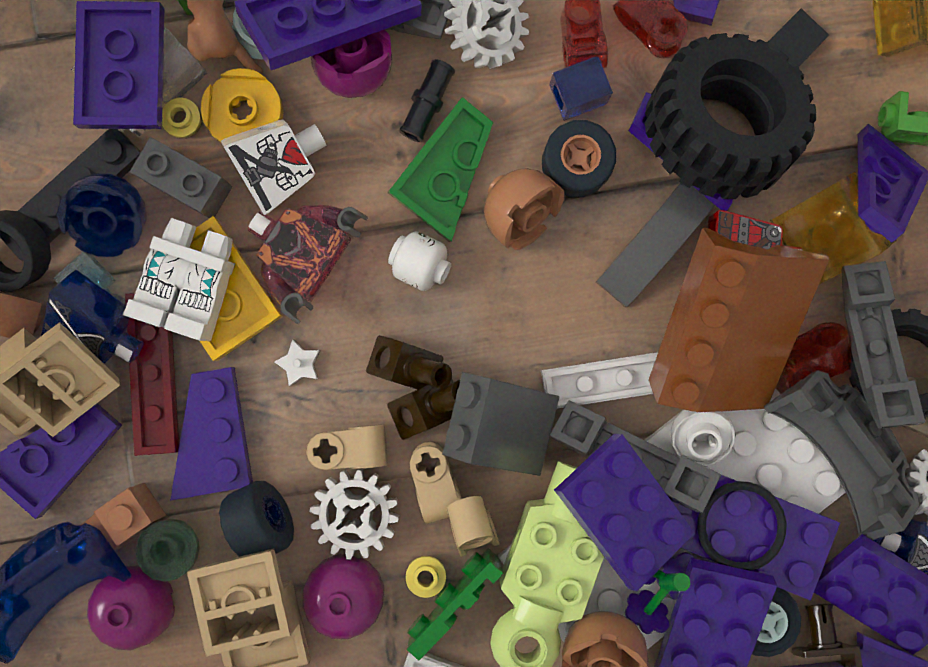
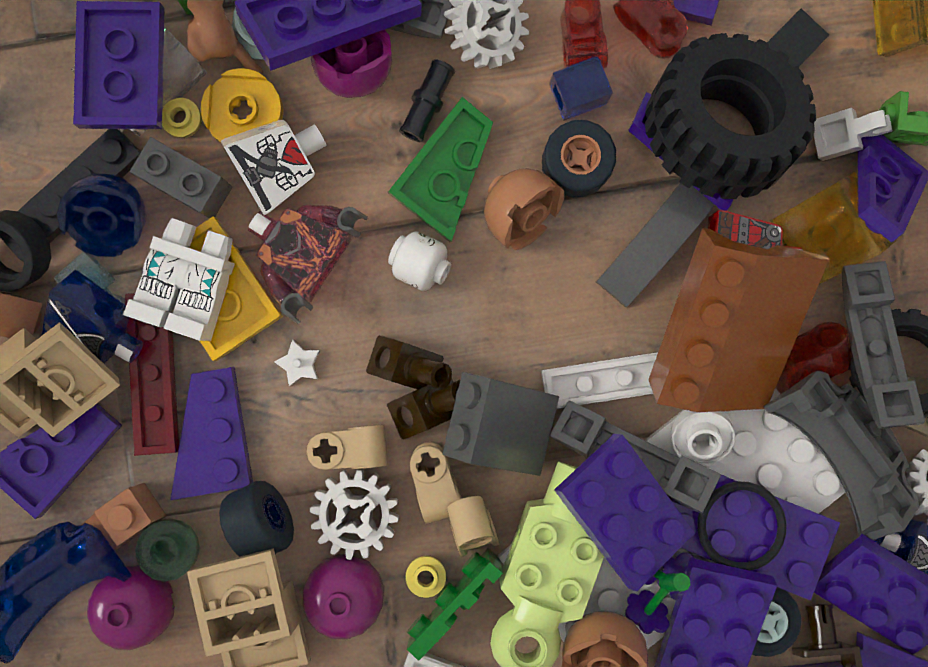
(842, 131): none -> white plate

